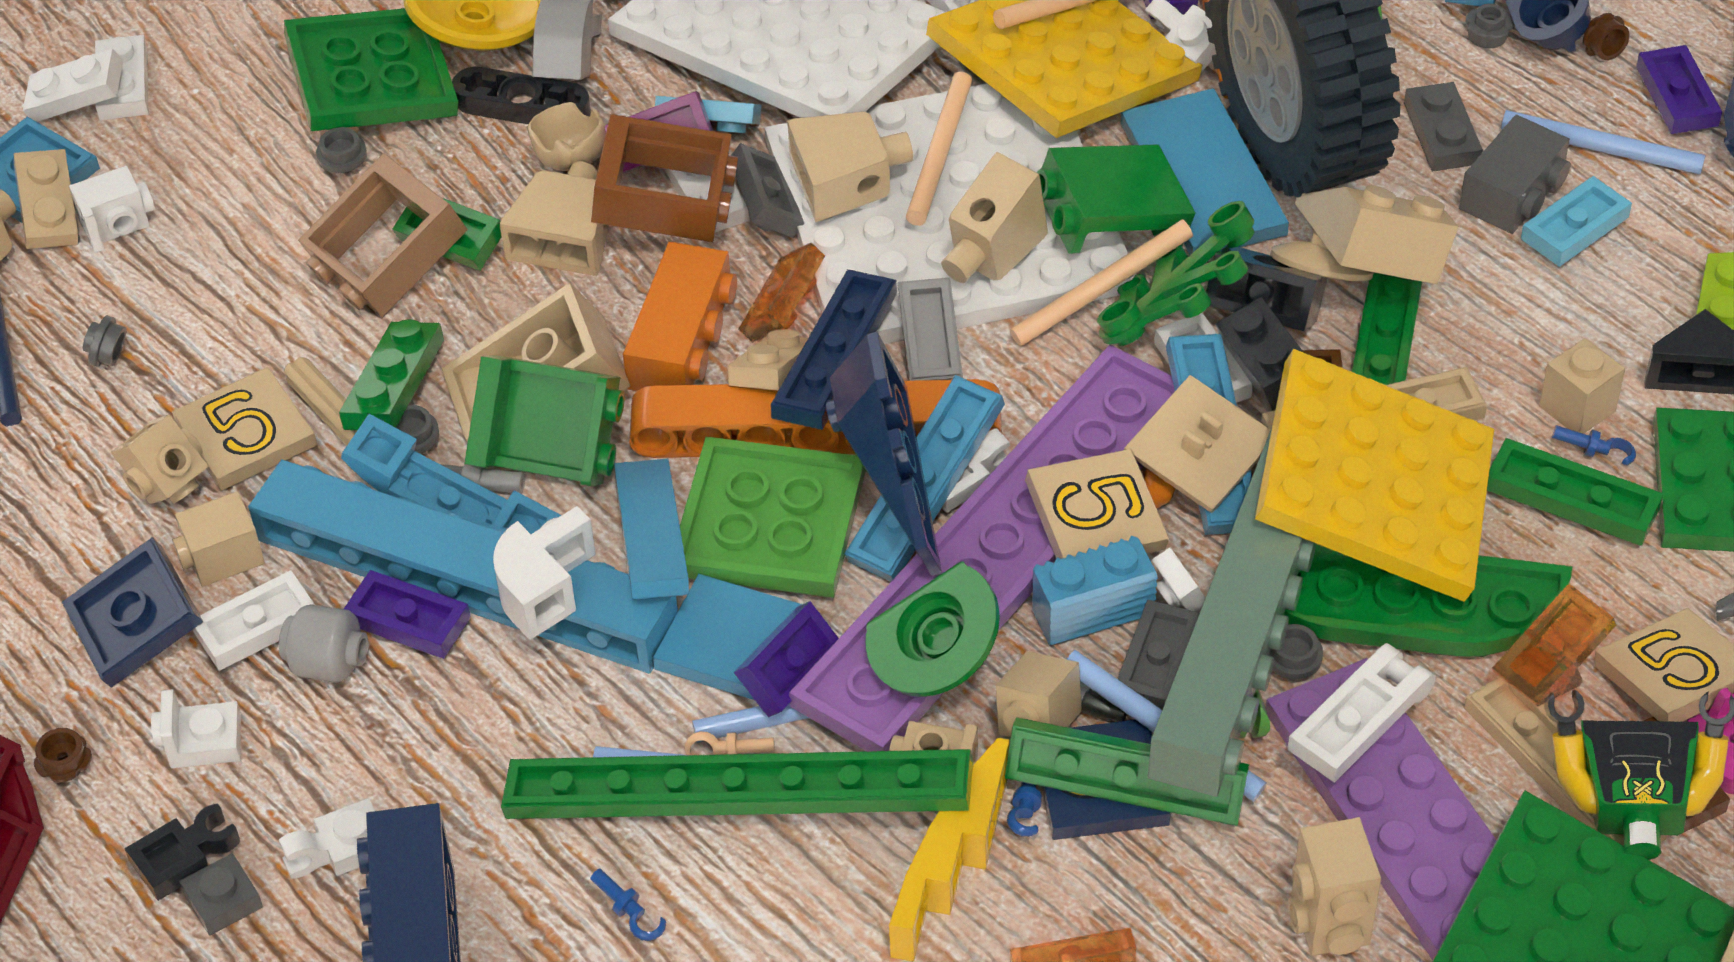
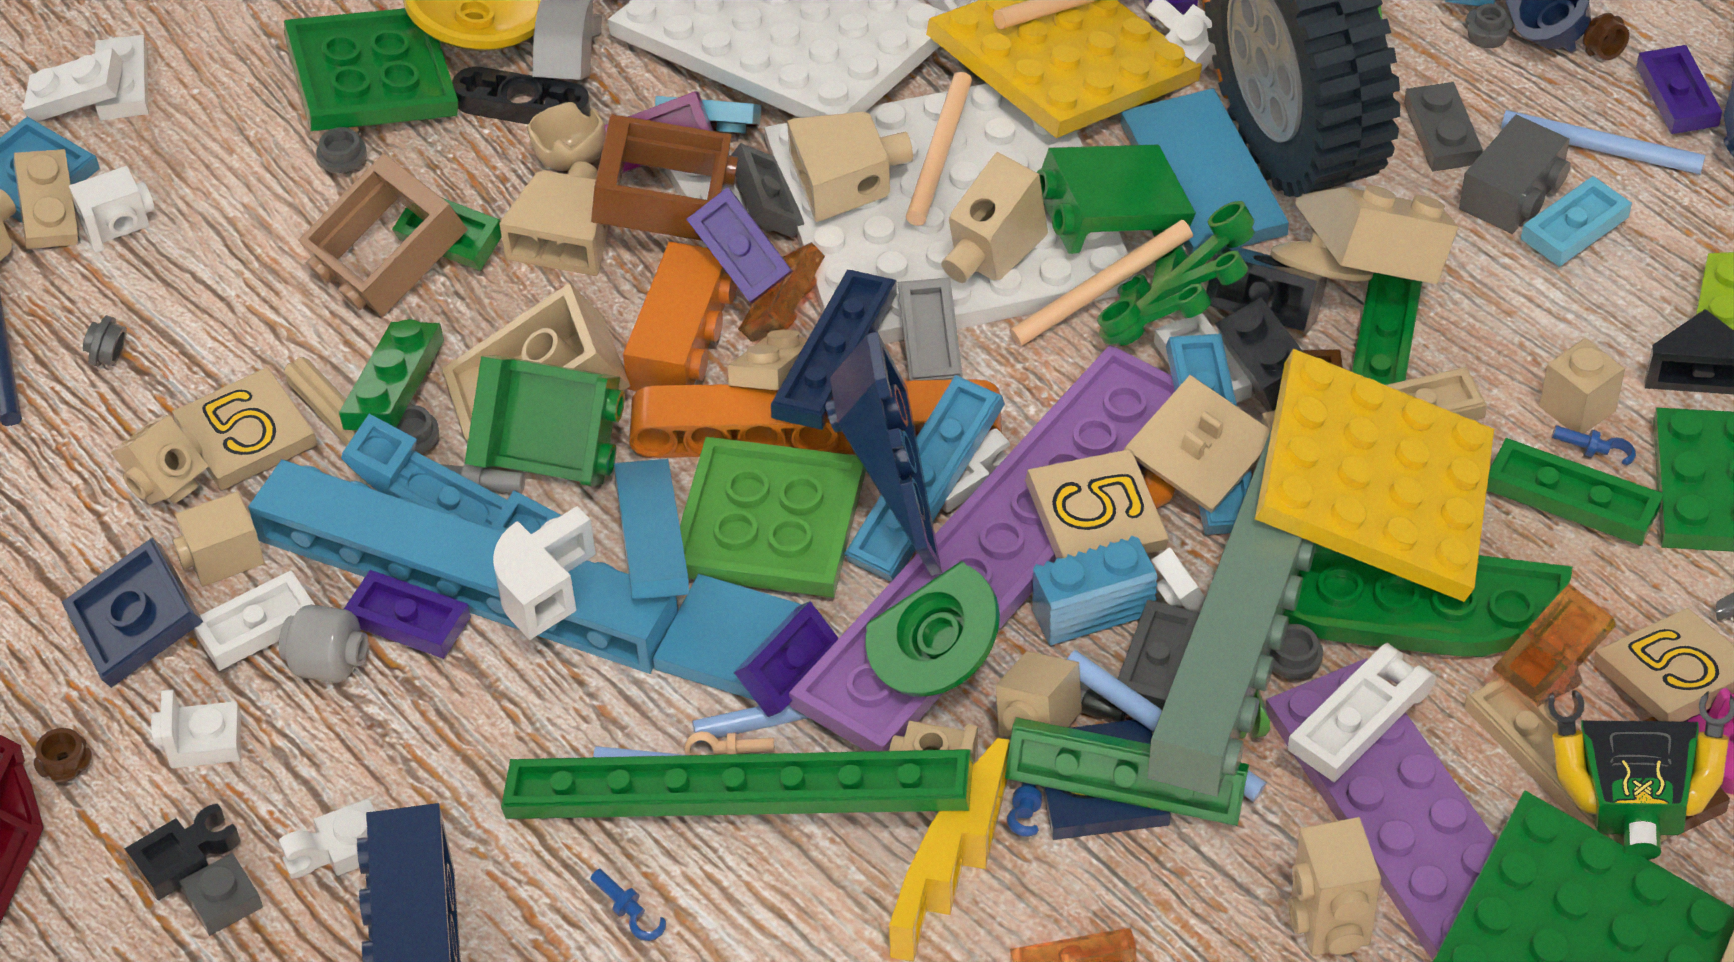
(739, 245): none -> plate

